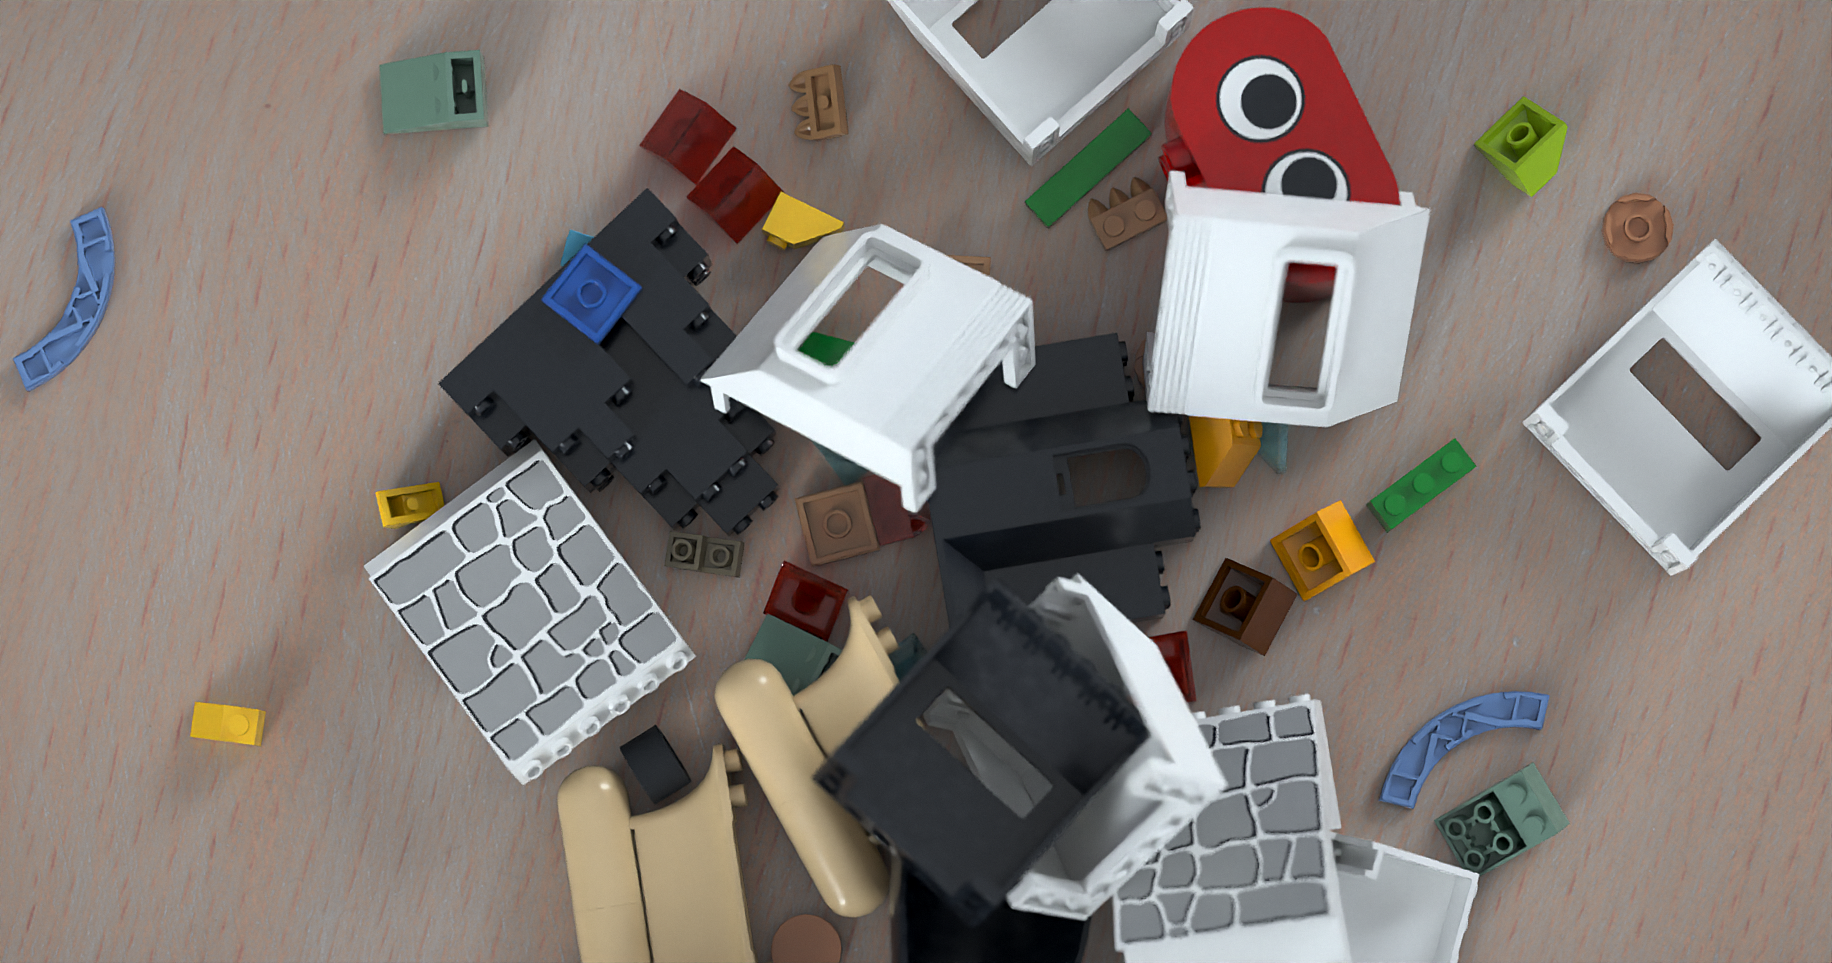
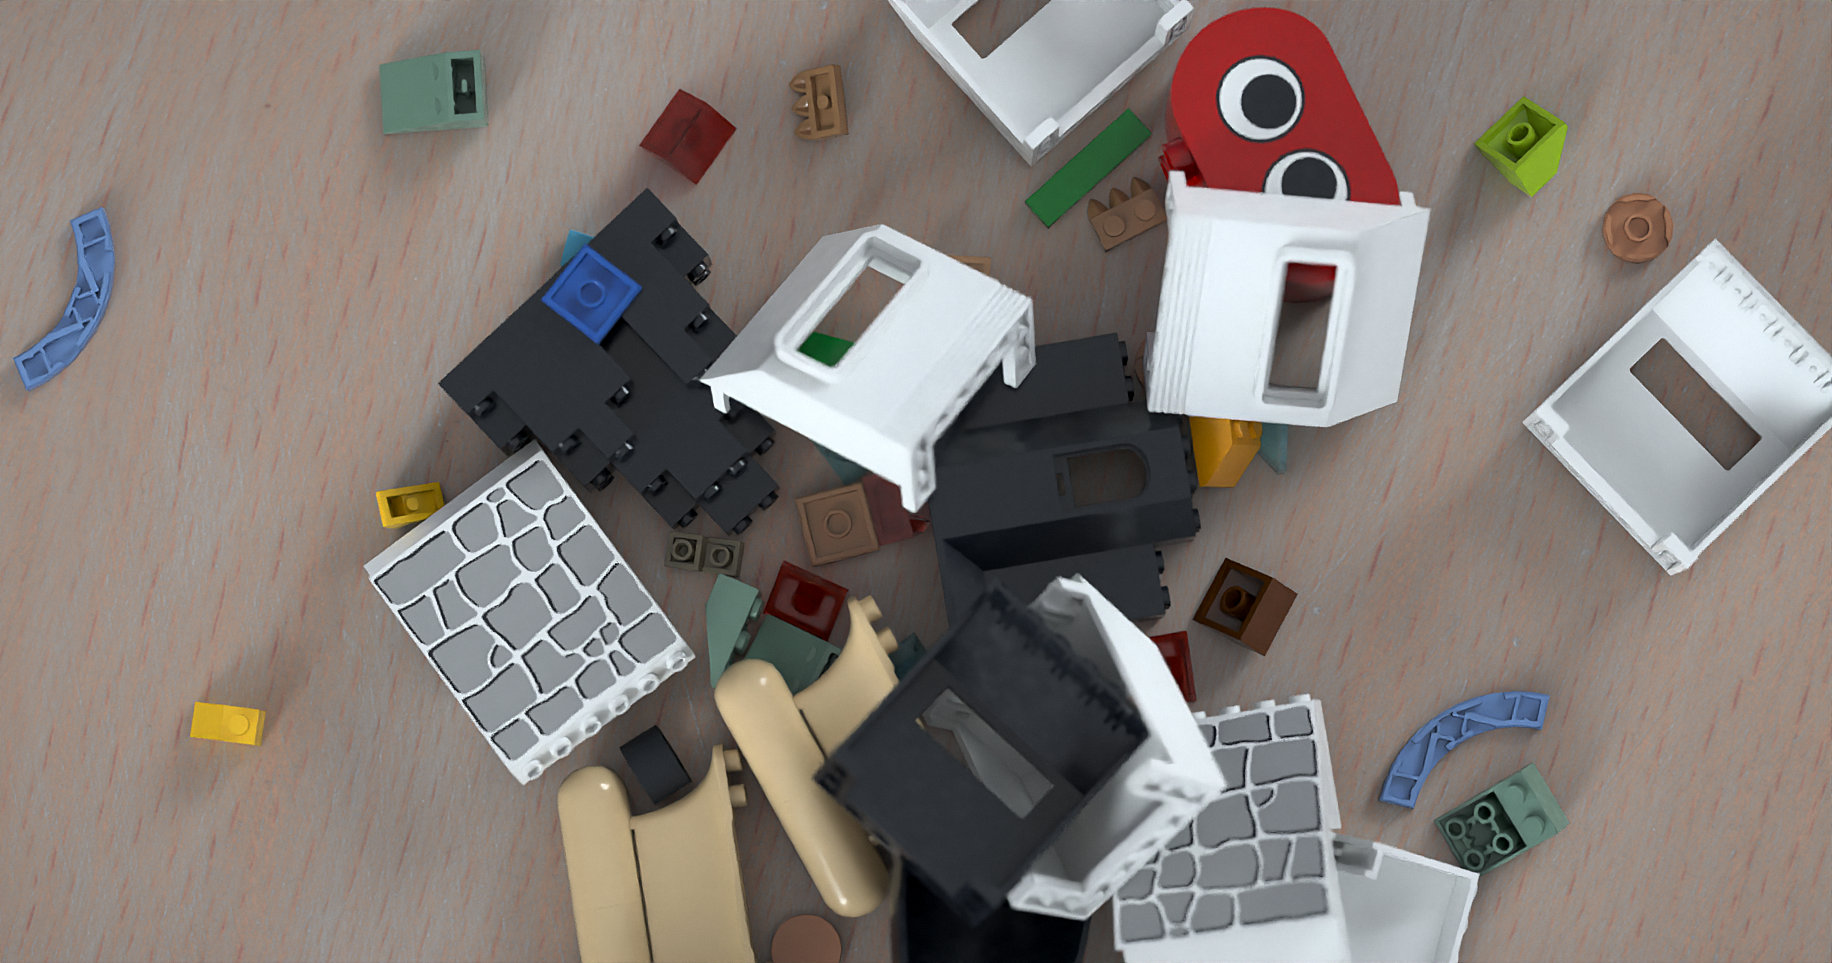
(728, 617): none -> sand green slope
(735, 194): clear red slope -> none
(798, 224): yellow slope -> none
(1322, 550): light orange slope -> none
(1421, 485): green arch -> none

